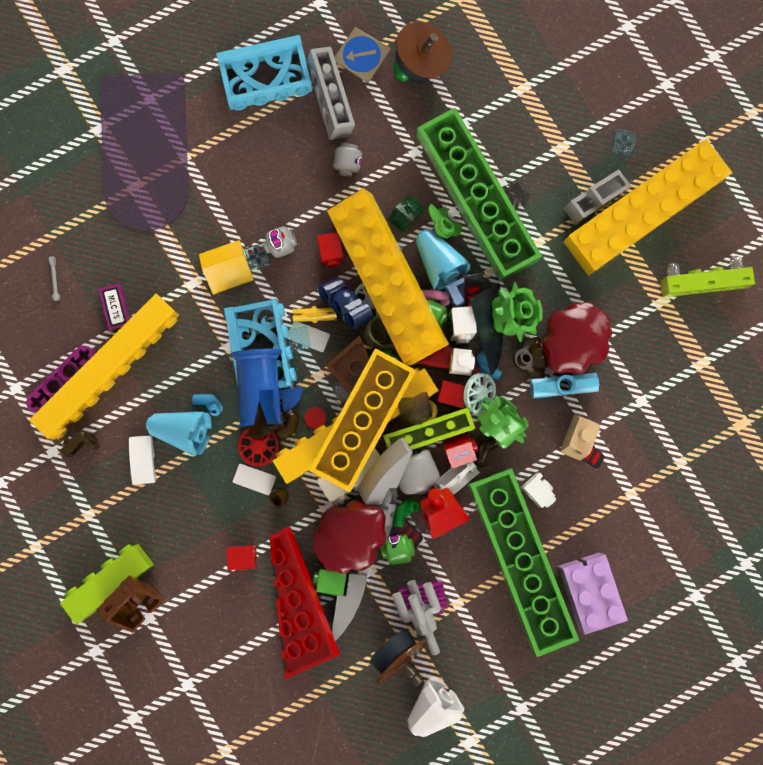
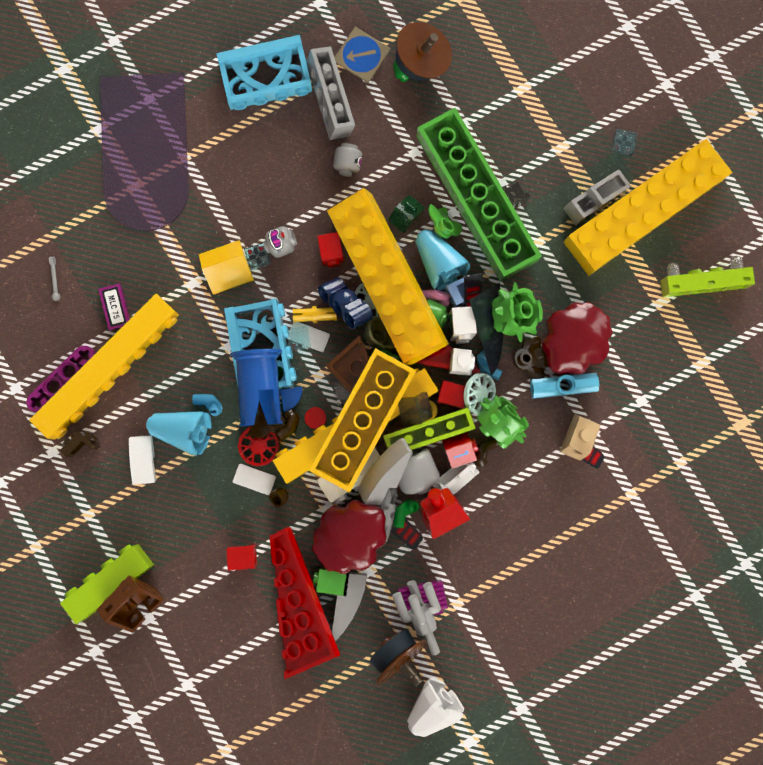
(398, 549): bright green head -> none
(523, 562): bright green brick -> none
(539, 491): white brick -> none
(592, 593): lavender piece -> none

